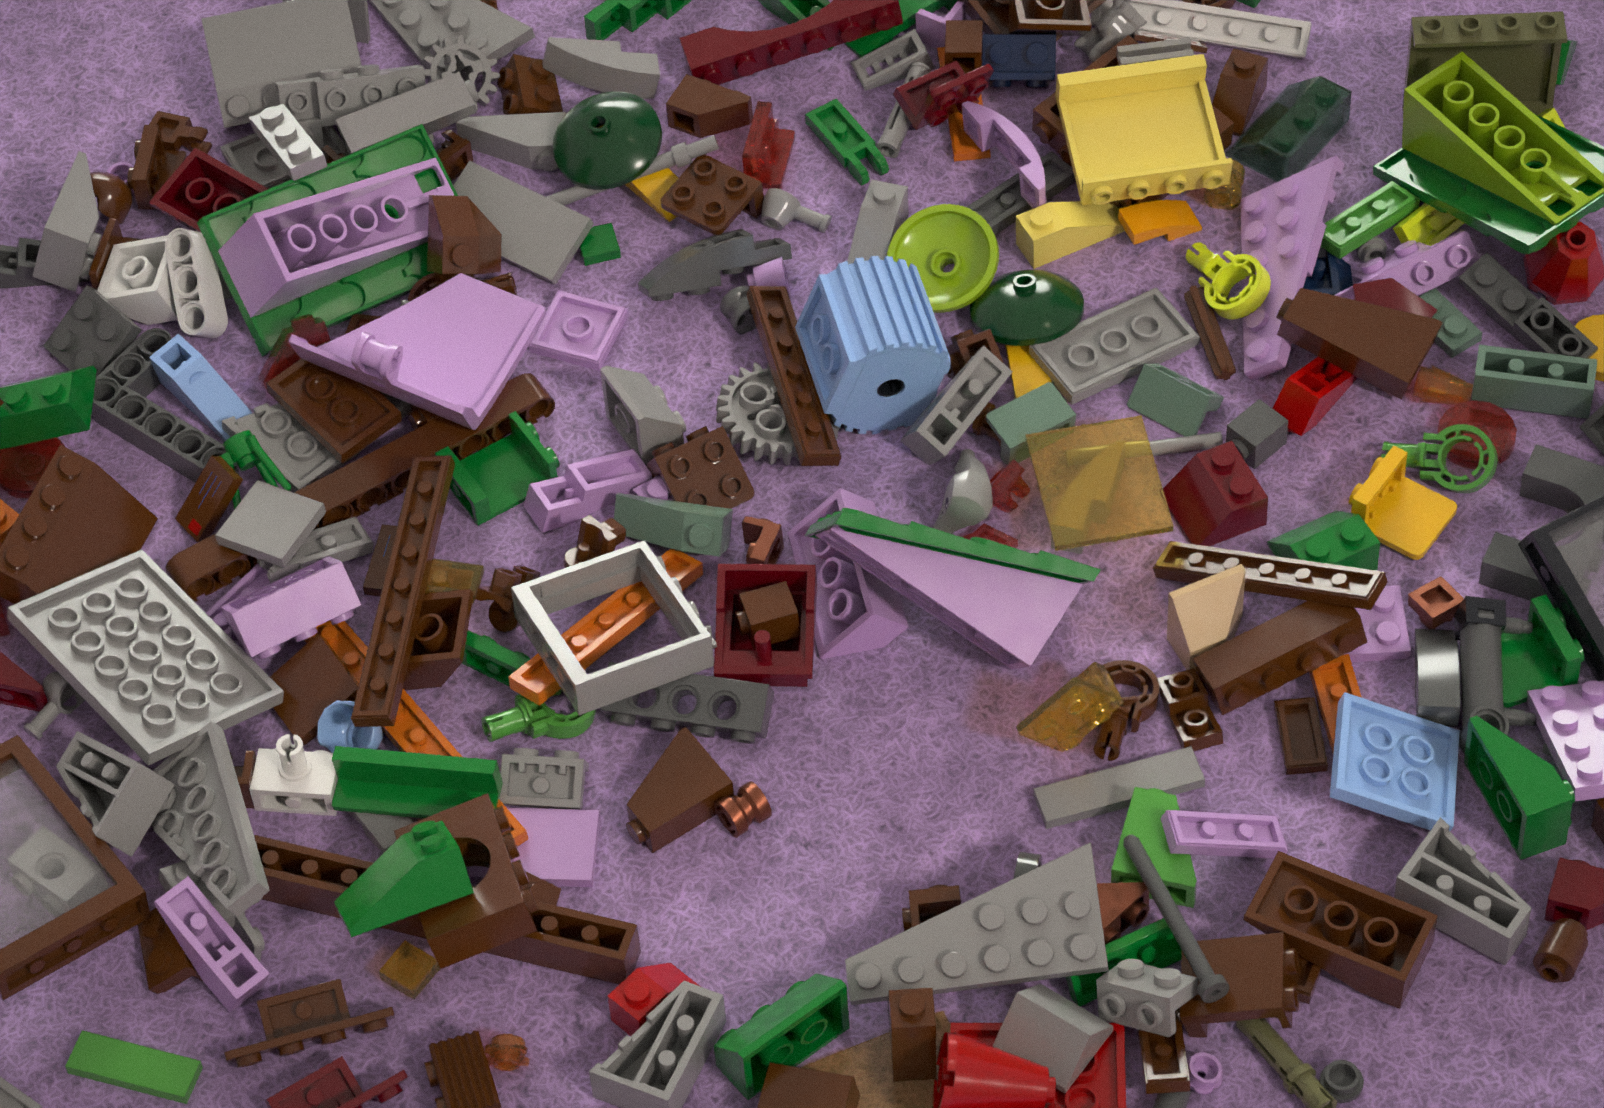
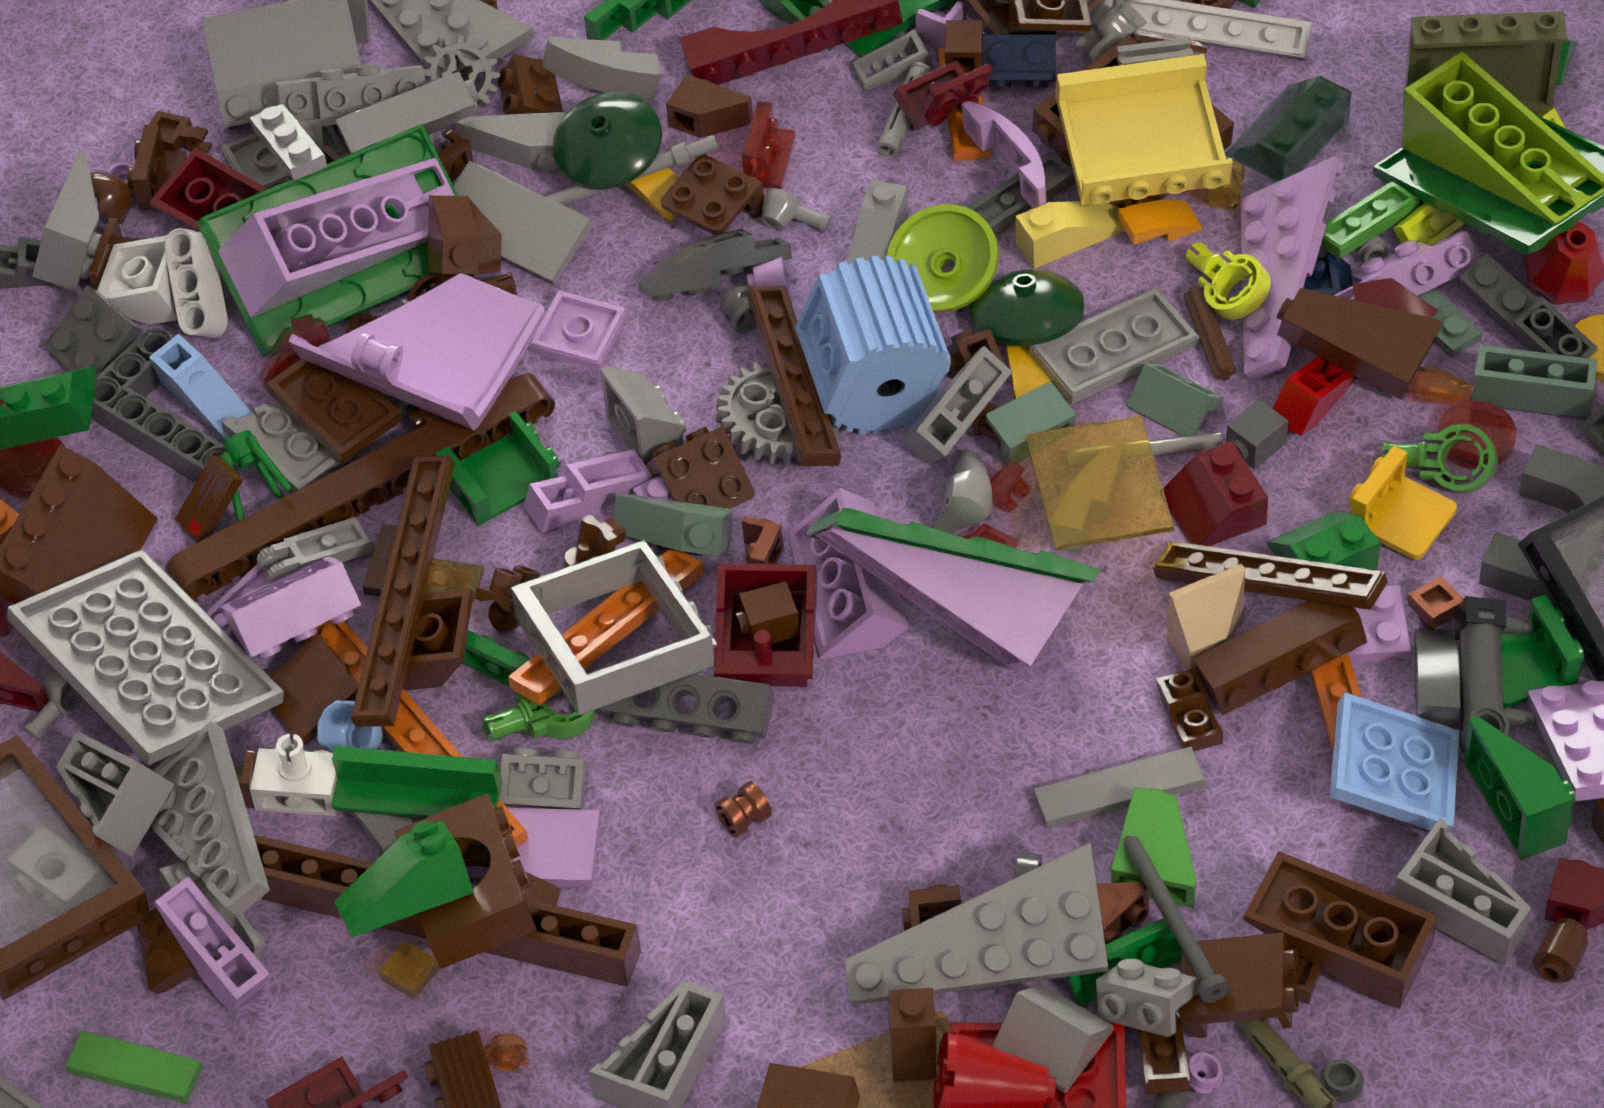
(270, 523): light grey tile -> none
(303, 1017): reddish brown bracket -> none
(600, 245): green tile -> none
(642, 994): red slope -> none
(676, 793): reddish brown slope -> none
(784, 1032): green slope -> none
(846, 140): green hinge -> none
(1073, 710): clear yellow bracket -> none
(1134, 708): reddish brown pin -> none
(1223, 834): lavender tile -> none
(1241, 87): reddish brown slope -> none
(1300, 736): reddish brown tile -> none

